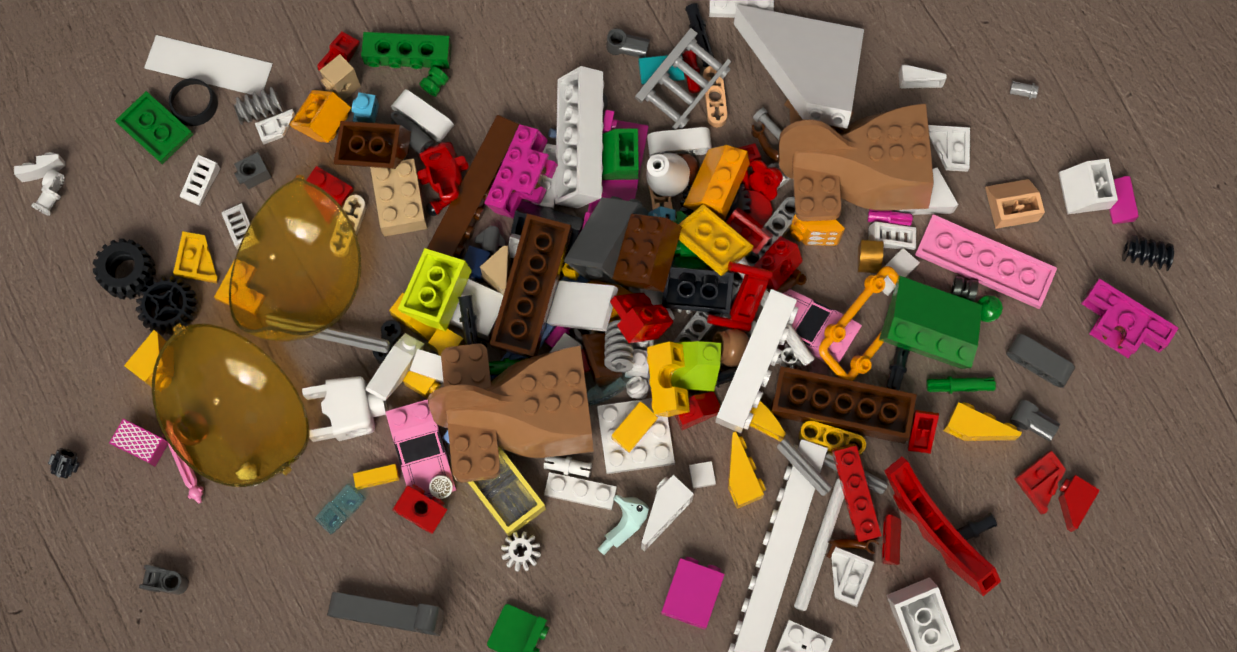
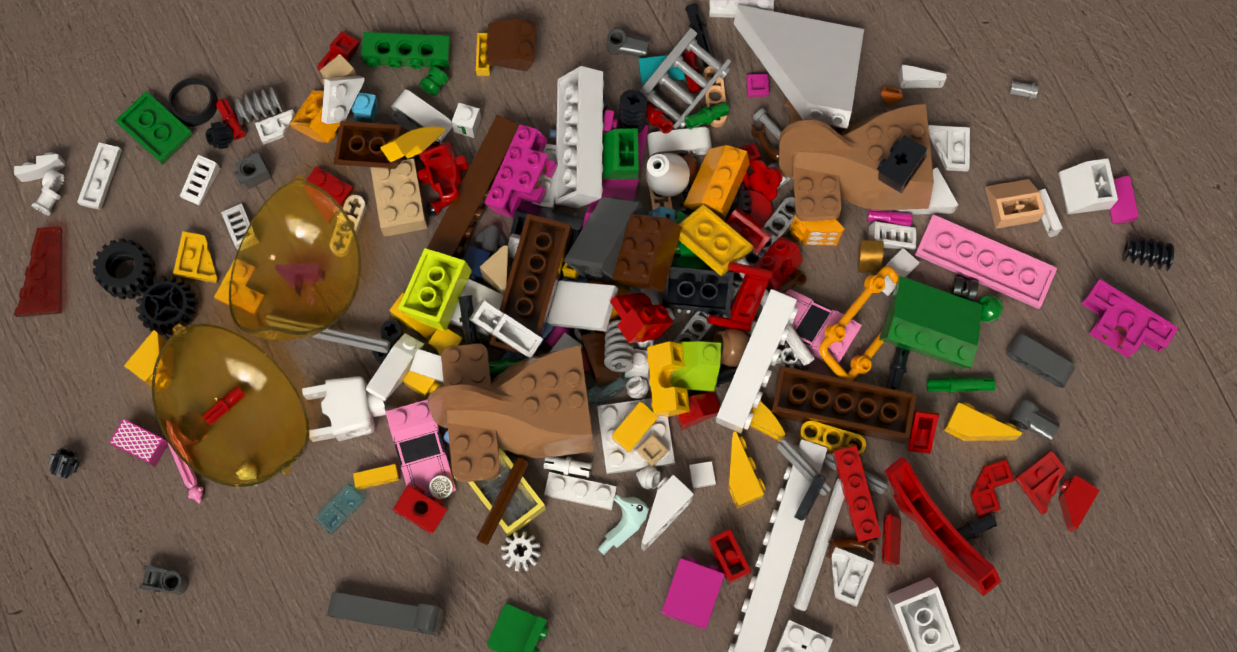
(43, 279): none -> clear red wing
(99, 176): none -> white plate
(208, 65): white sticker -> none
(219, 135): none -> black gear
(223, 405): none -> red axle
(230, 118): none -> red axle
(297, 273): none -> clear pink slope
(339, 97): none -> white wing
(411, 143): none -> yellow slope
(466, 120): none -> white brick
(481, 68): none -> yellow piece
(502, 501): none -> reddish brown axle
(505, 329): none -> white slope
(511, 44): none -> reddish brown slope
(632, 110): none -> black piece
(649, 477): none -> white plate
(652, 450): none -> tan tile
(657, 118): none -> red pin
(706, 115): none -> green pin
(729, 557): none -> red brick
(757, 85): none -> dark pink tile
(810, 497): none -> black tile
(891, 95): none -> orange slope
(900, 175): none -> black brick
(983, 494): none -> red tile
(1050, 218): none -> white tile

